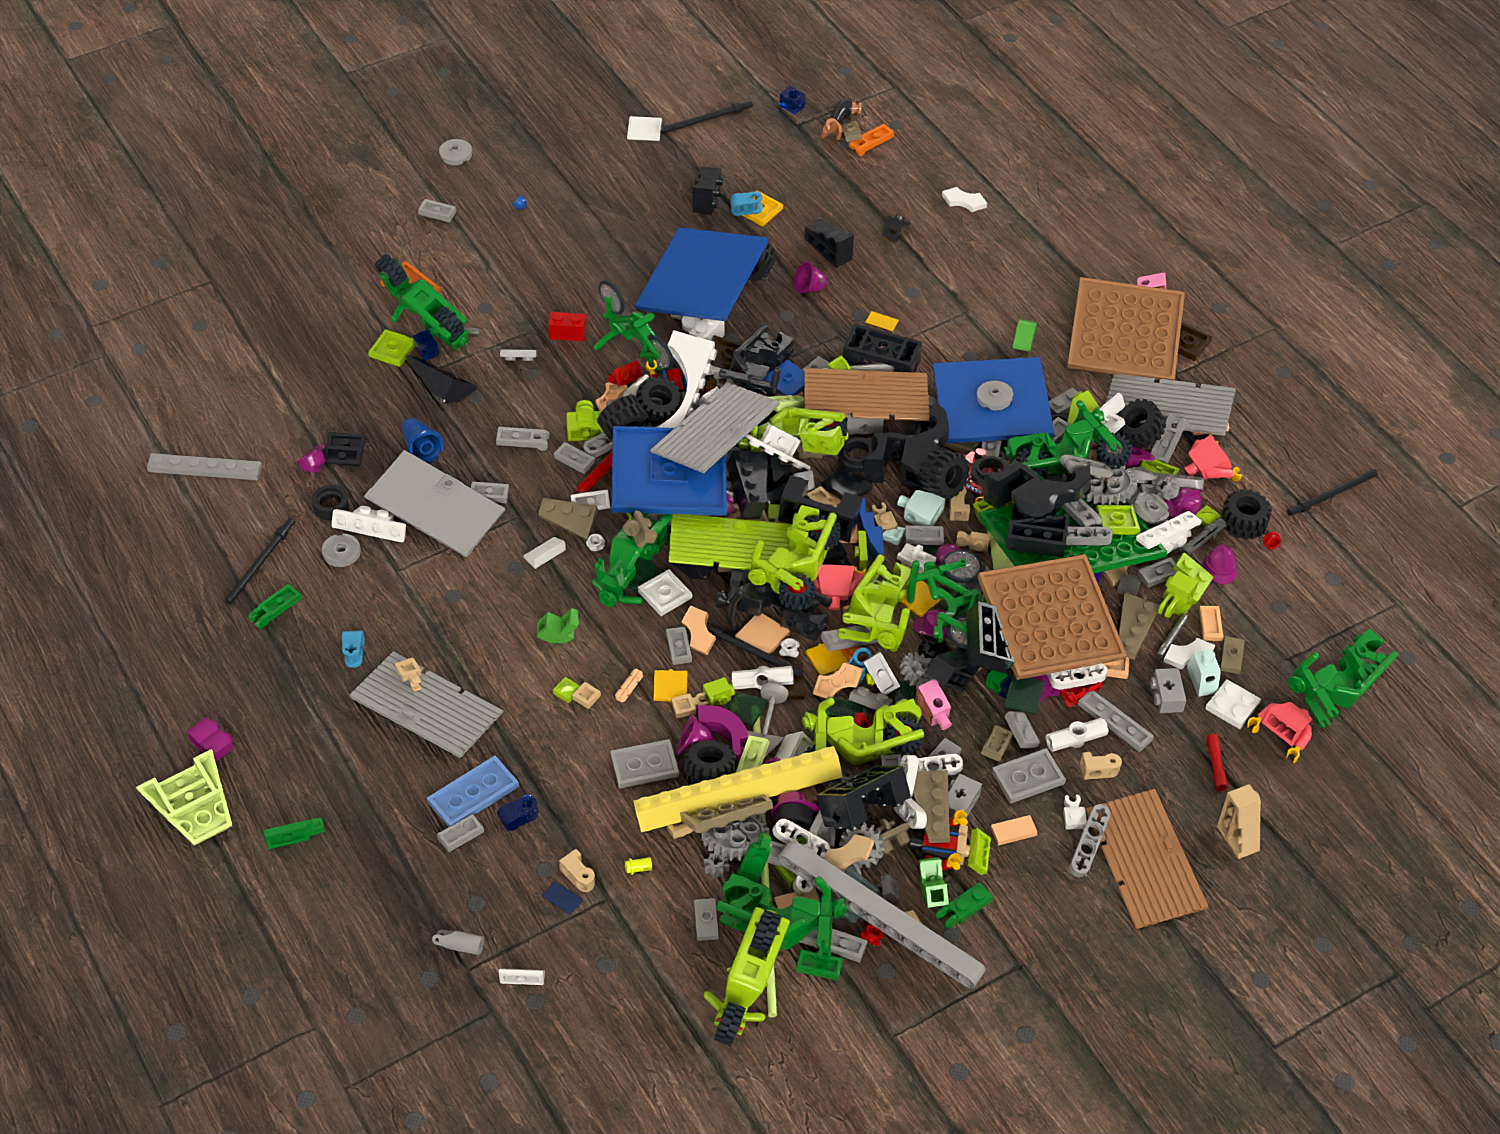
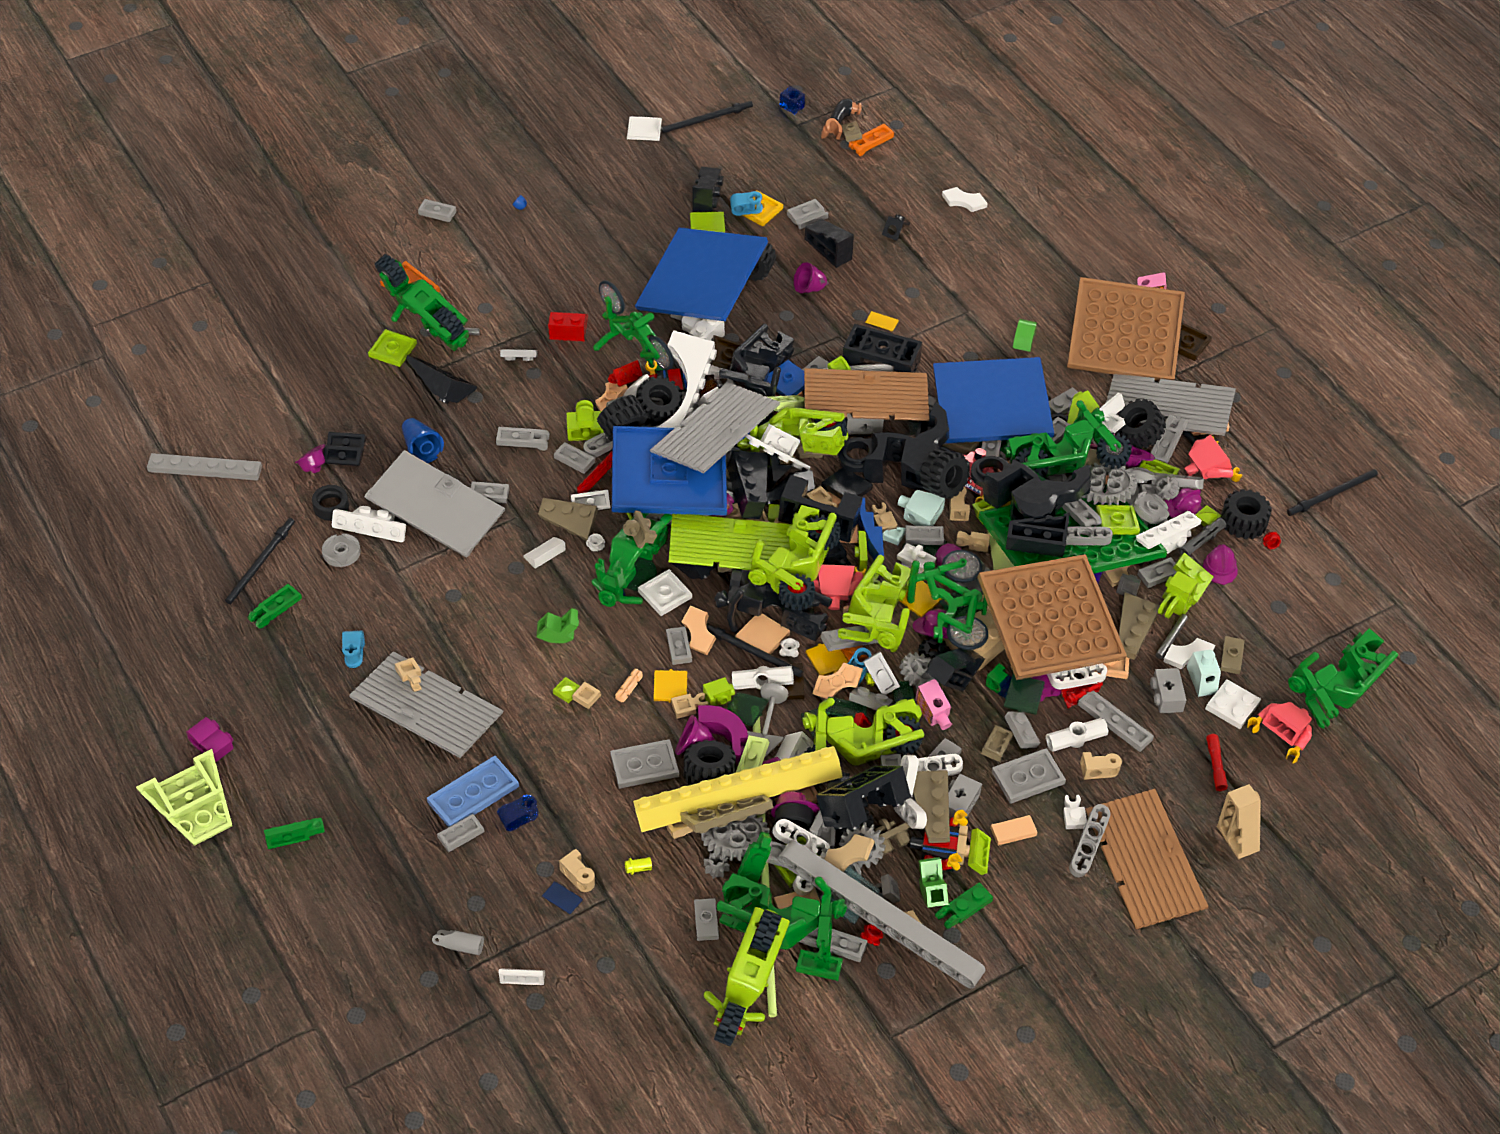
(425, 345): clear blue brick -> none
(455, 151): light grey plate -> none
(708, 221): none -> lime tile
(807, 213): none -> light grey plate
(985, 639): black wedge -> none
(994, 395): light grey plate -> none
(1097, 468): light grey plate -> none
(1211, 623): light nougat tile -> none

